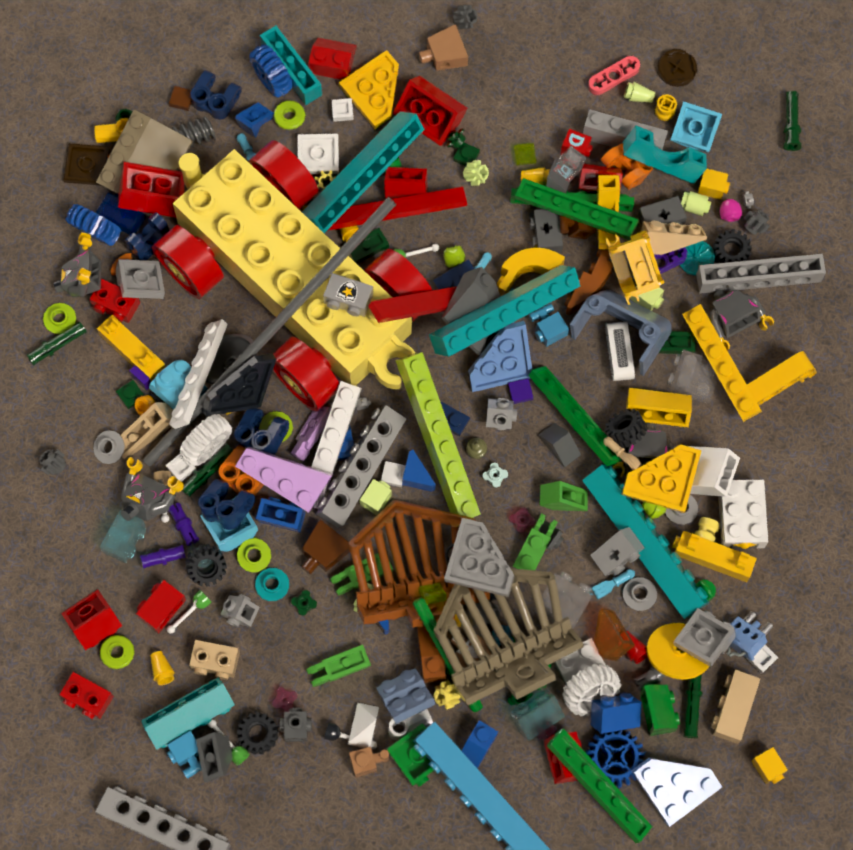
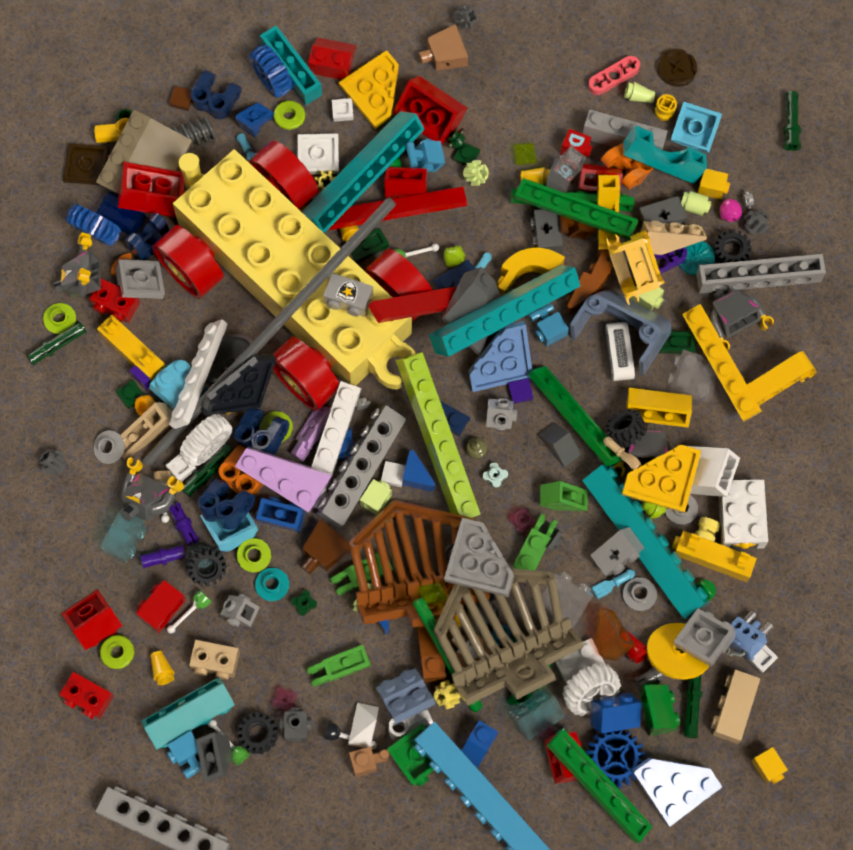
(426, 155): none -> dark azure brick

